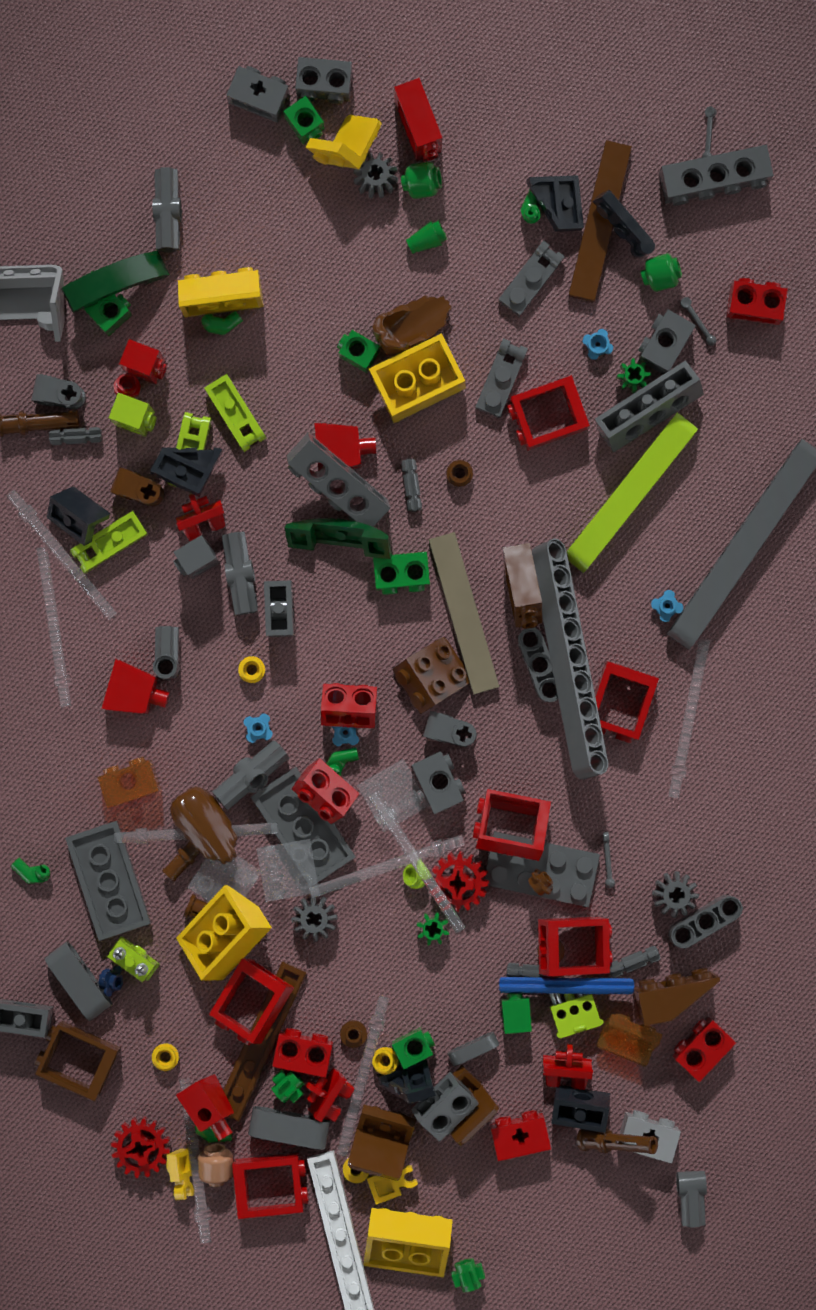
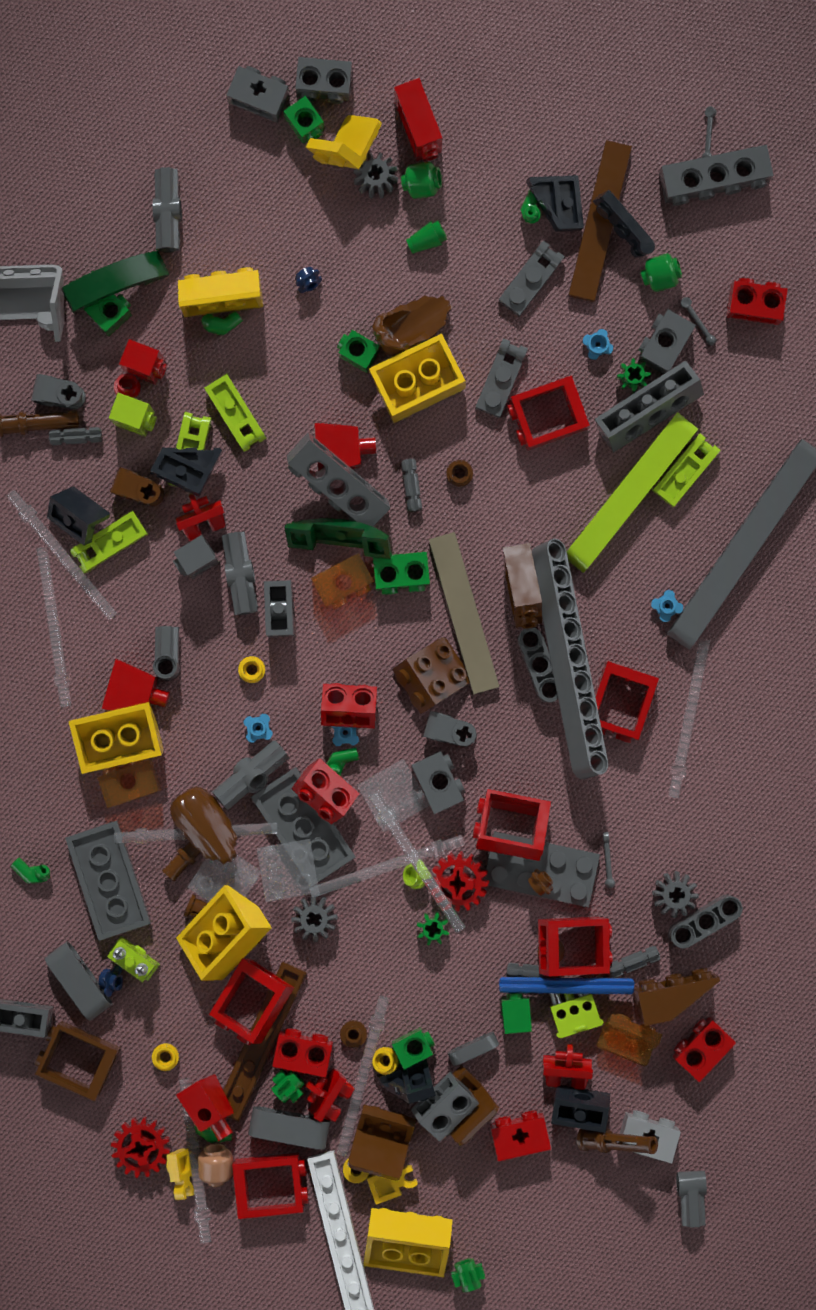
(116, 737): none -> yellow slope
(307, 279): none -> dark blue plate
(354, 569): none -> clear orange brick
(685, 471): none -> lime plate

